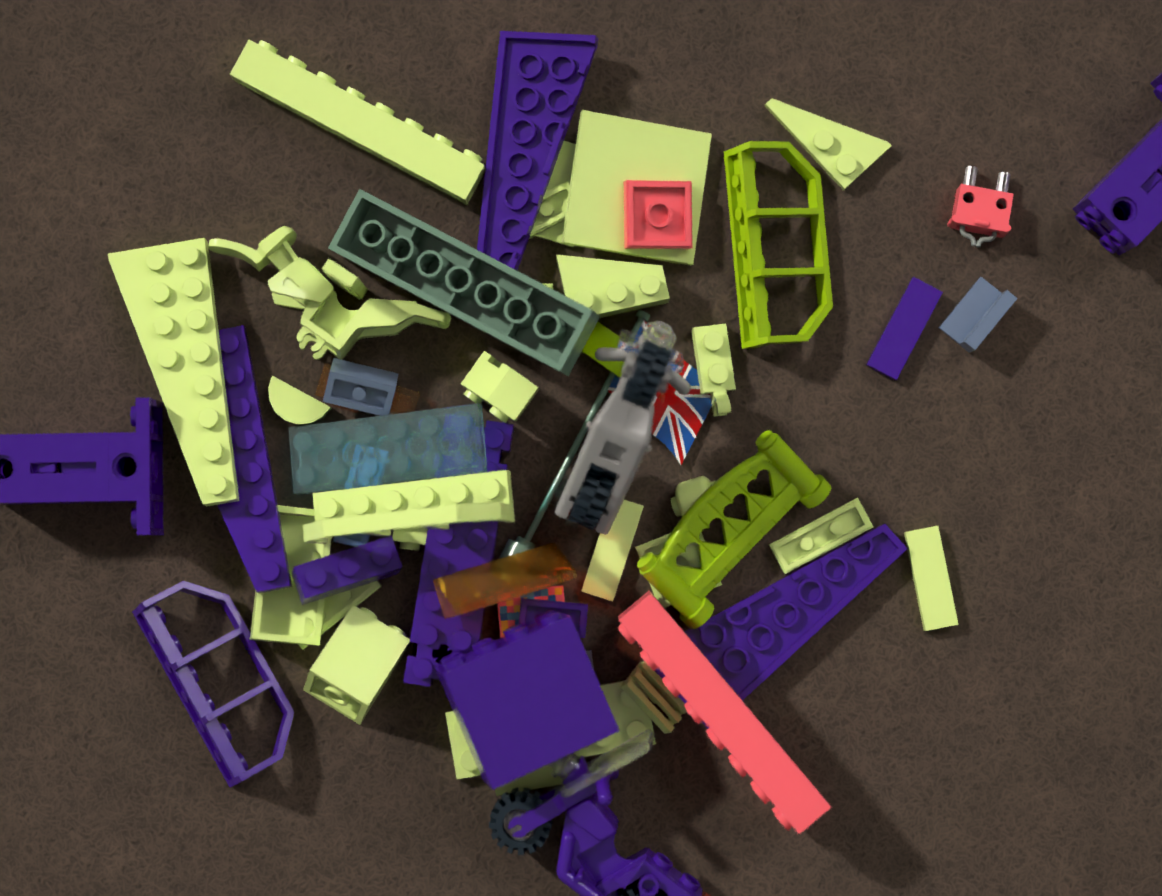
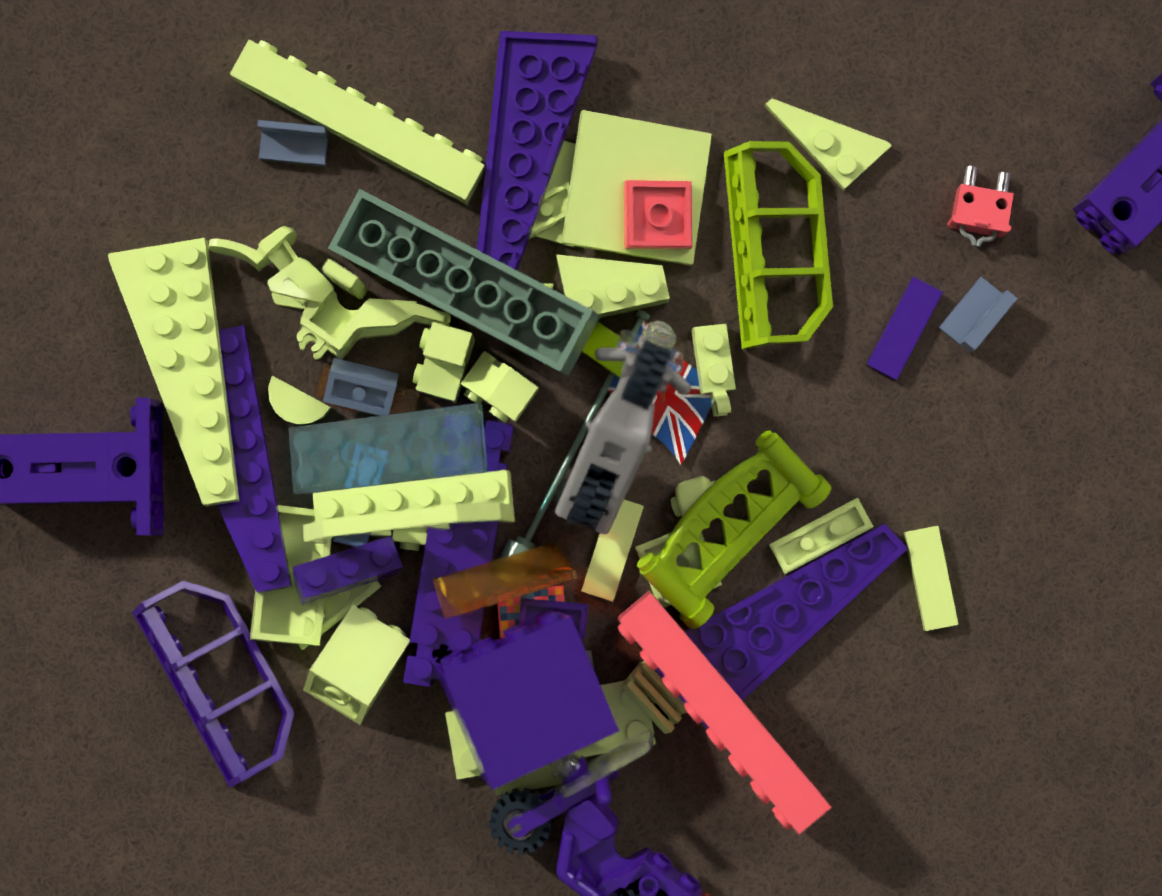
(293, 143): none -> sand blue panel
(445, 362): none -> yellowish green brick

